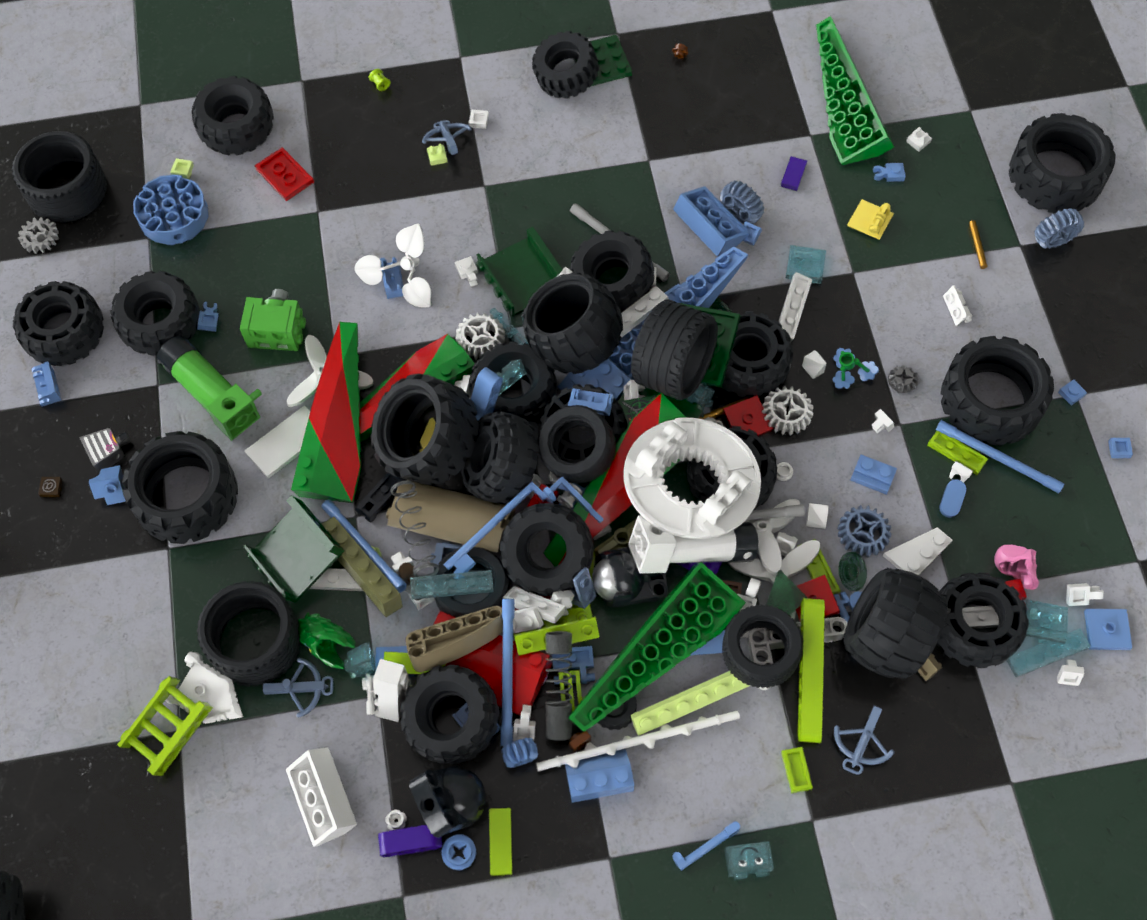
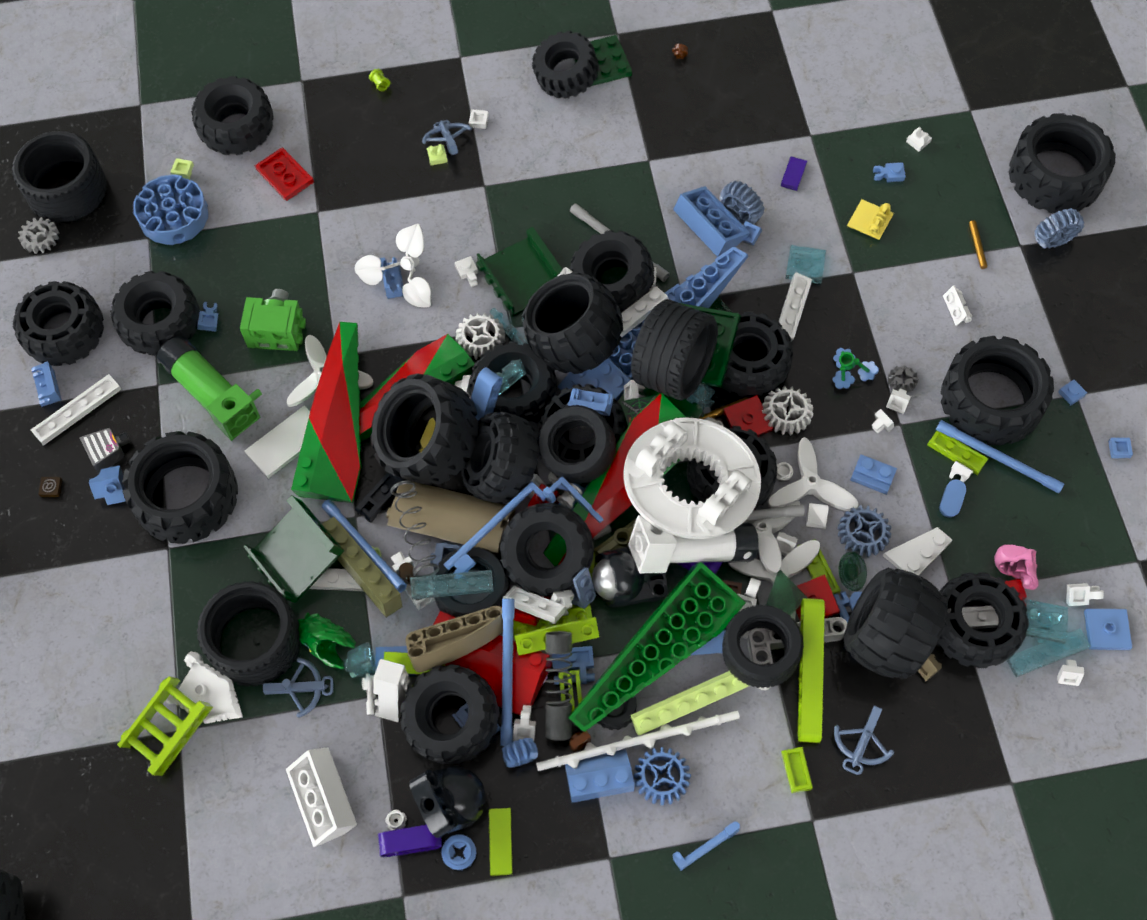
(76, 409): none -> white plate
(527, 619): white plate -> none
(656, 770): none -> medium blue gear
(749, 859): clear light blue brick -> none
(812, 484): none -> white piece
(814, 364): white slope -> none
(852, 115): green wedge -> none
(898, 400): none -> white tile

